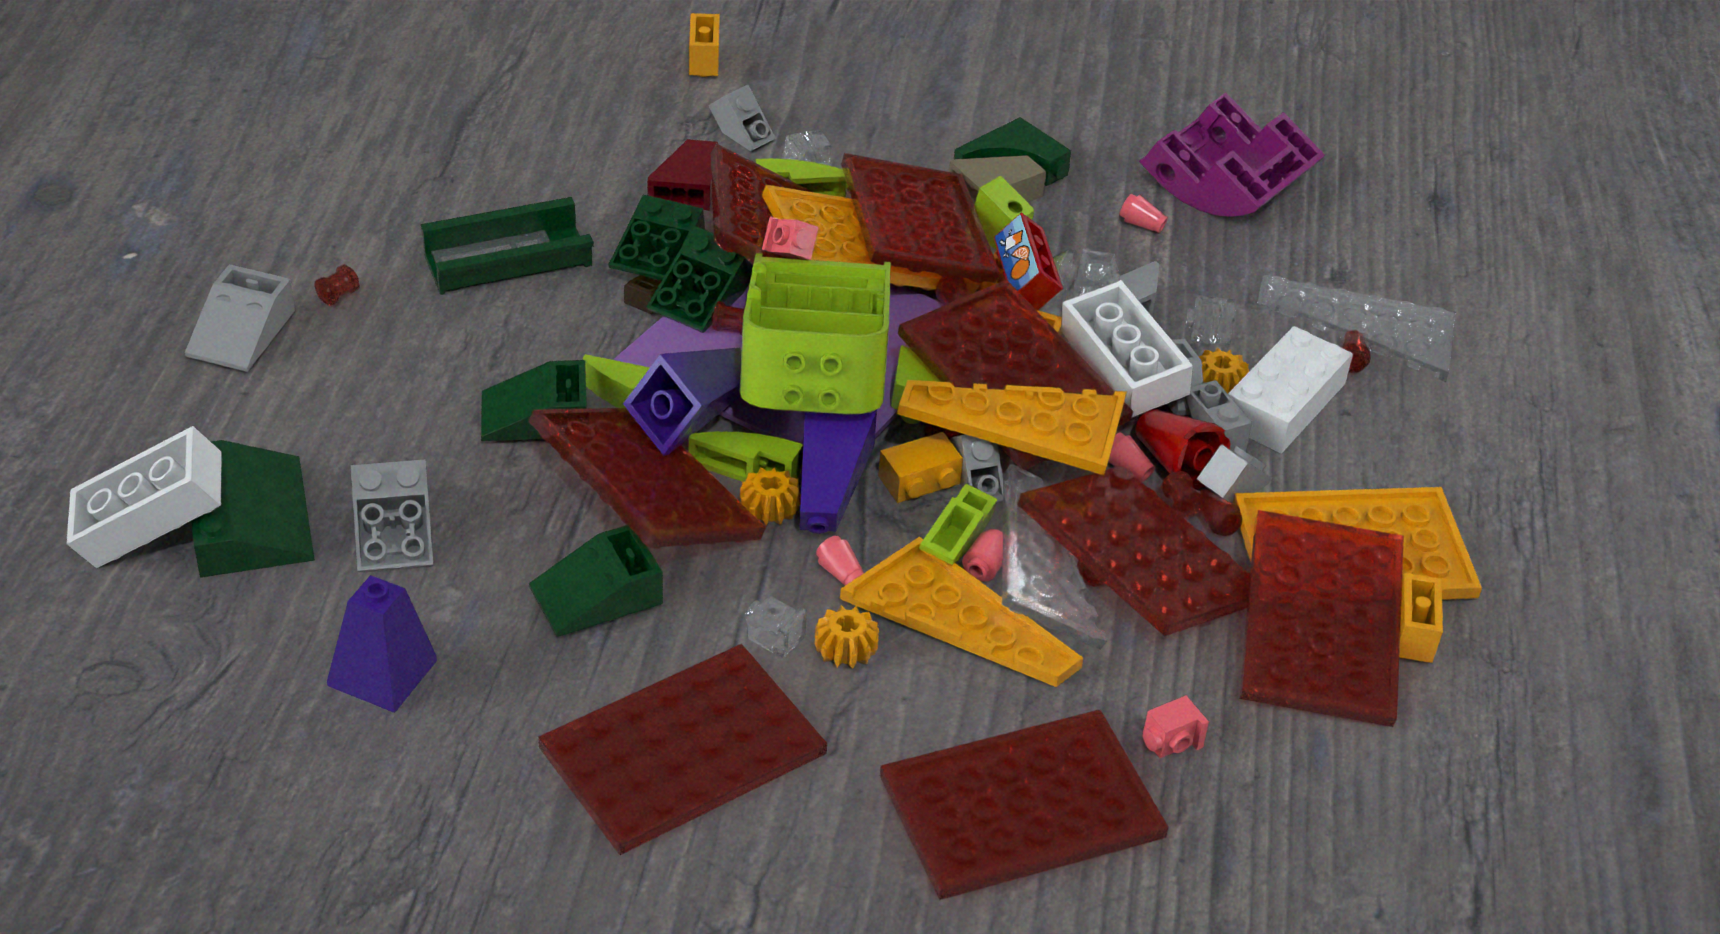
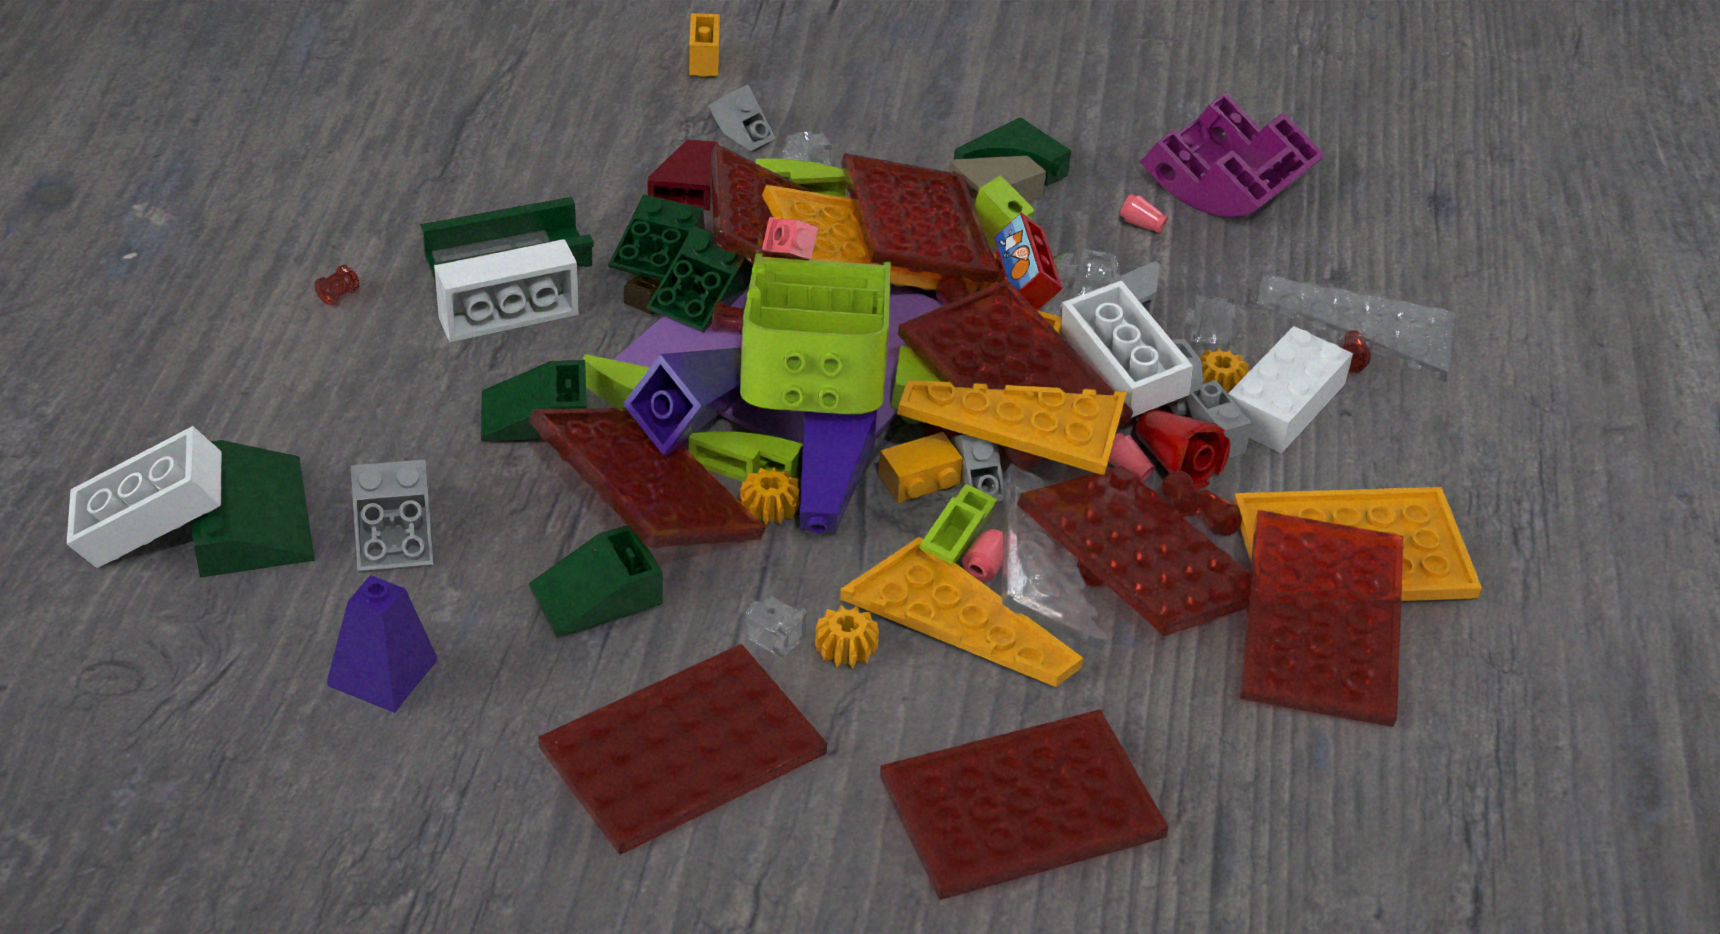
(241, 317): light grey slope -> none
(506, 290): none -> white brick
(839, 559): coral cone -> none
(1174, 727): coral brick -> none
(1233, 473): light grey slope -> none
(1420, 617): light orange brick -> none

